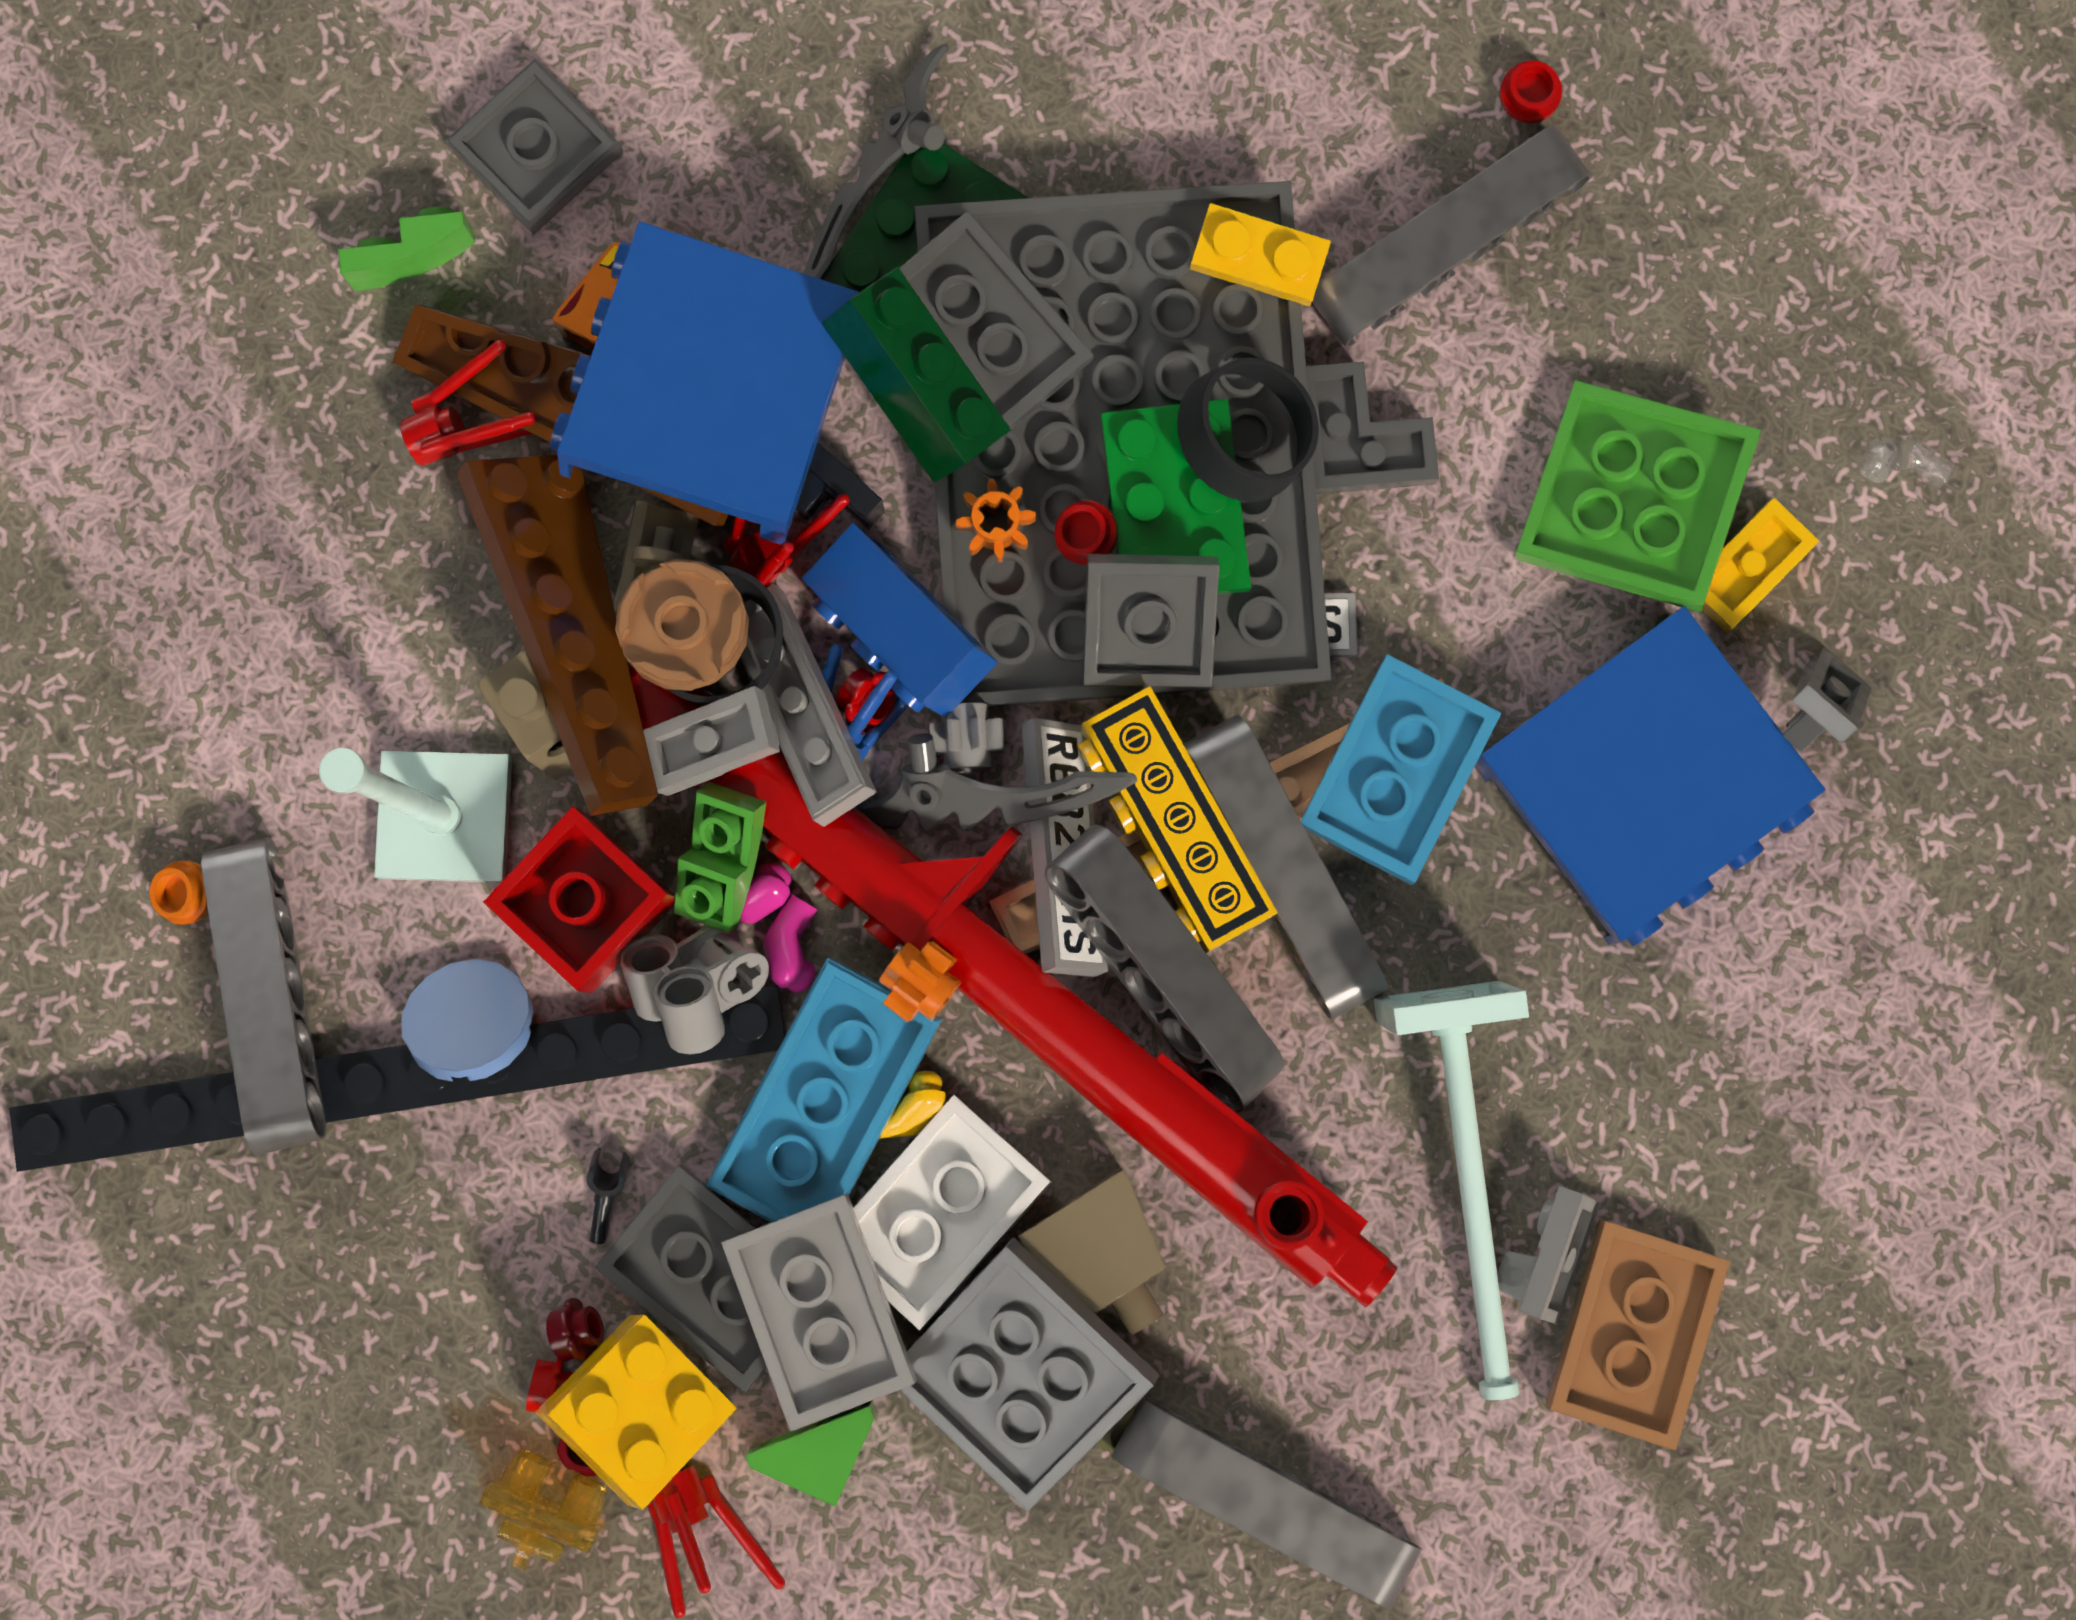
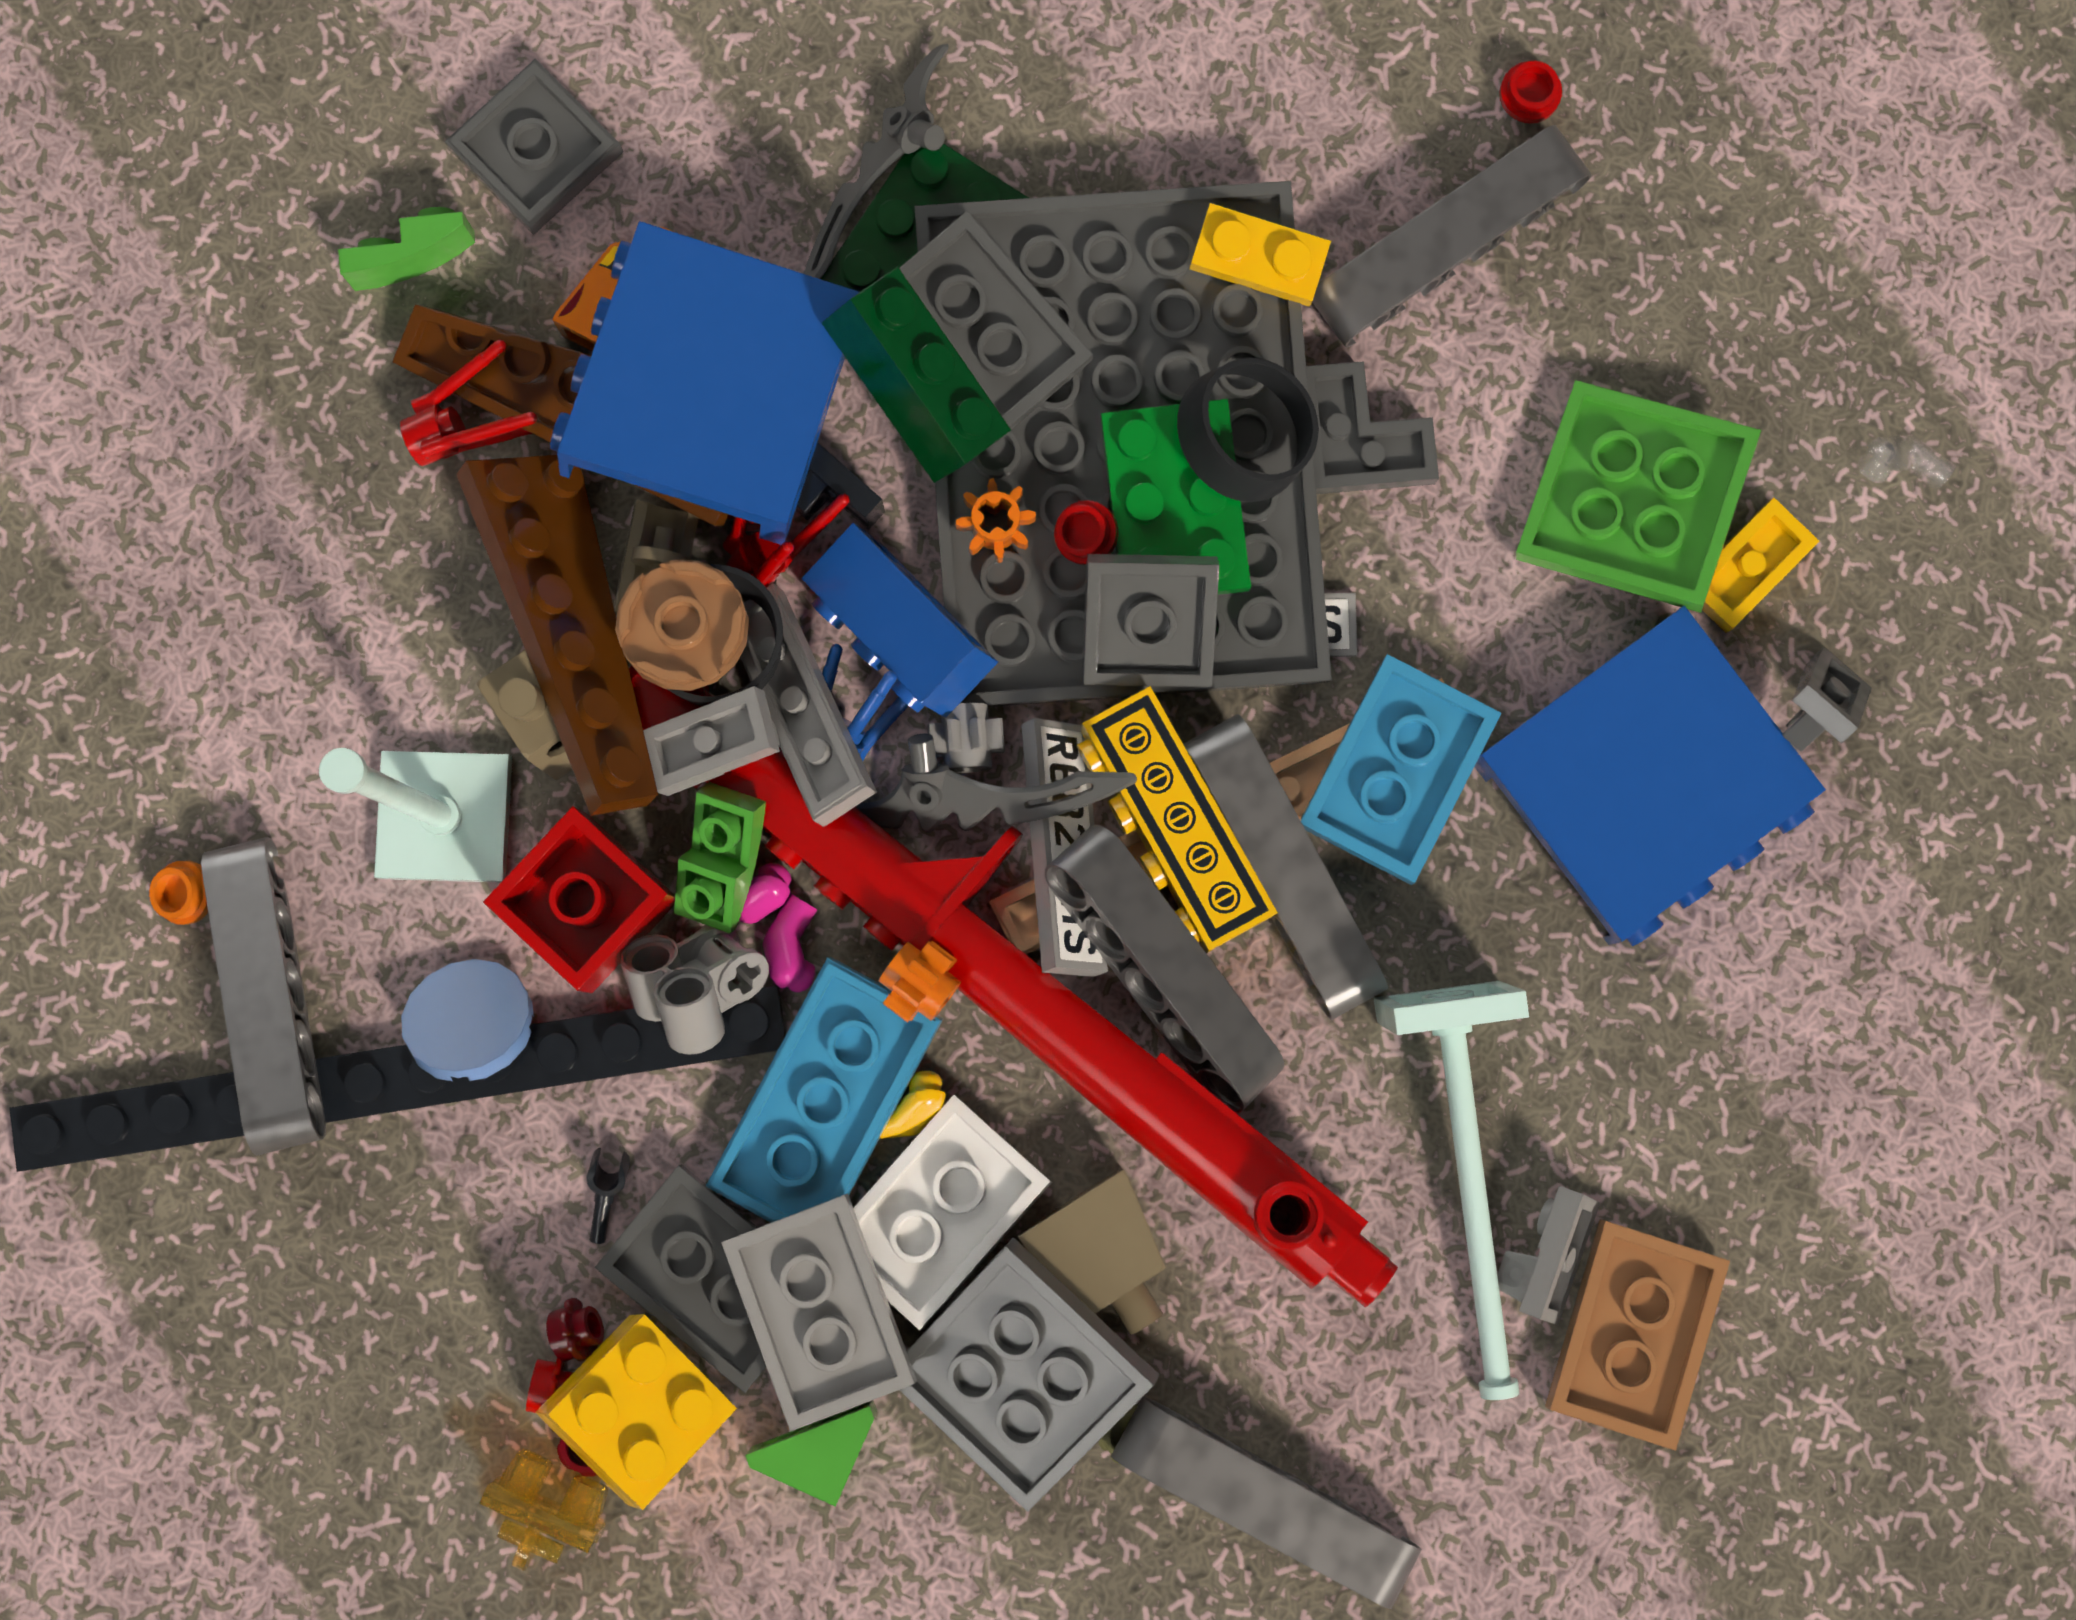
(681, 1506): red plant -> none
(856, 691): red plate -> none

